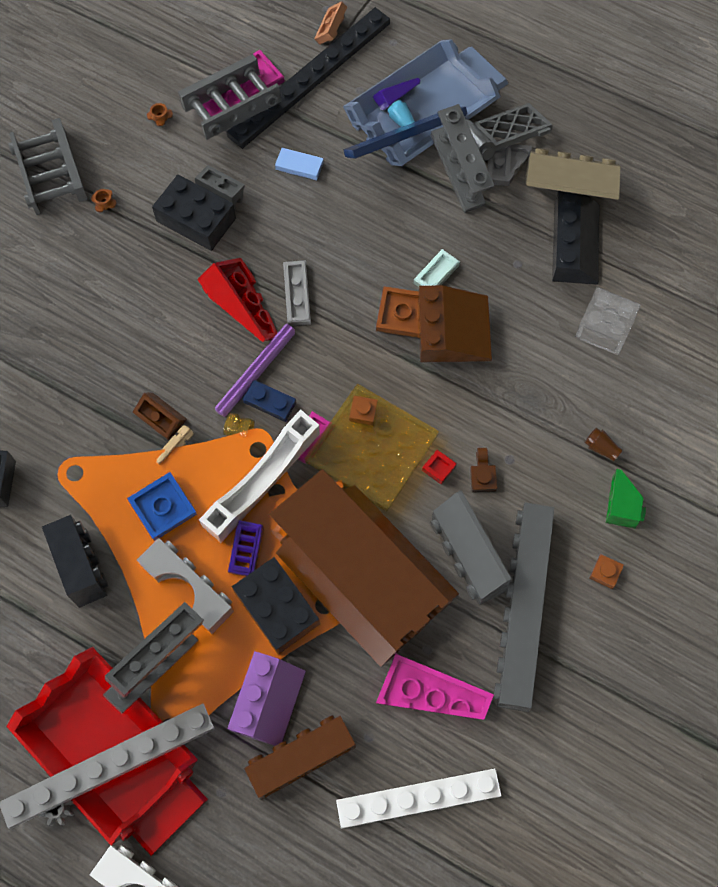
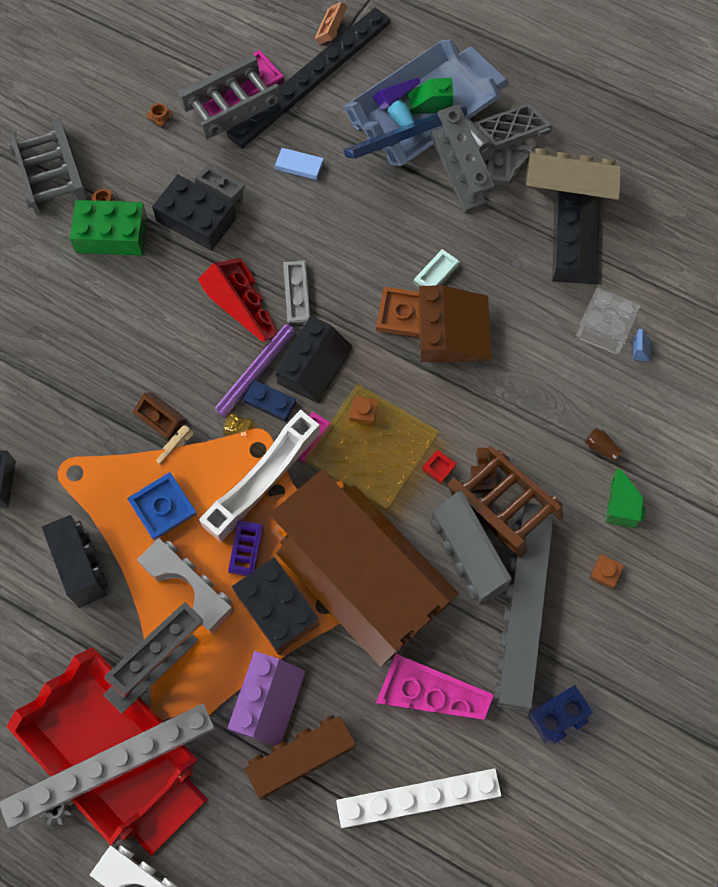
(108, 227): none -> green brick
(313, 360): none -> black slope
(431, 96): none -> green slope
(498, 523): none -> reddish brown fence
(557, 710): none -> clear blue brick
(641, 346): none -> medium blue slope

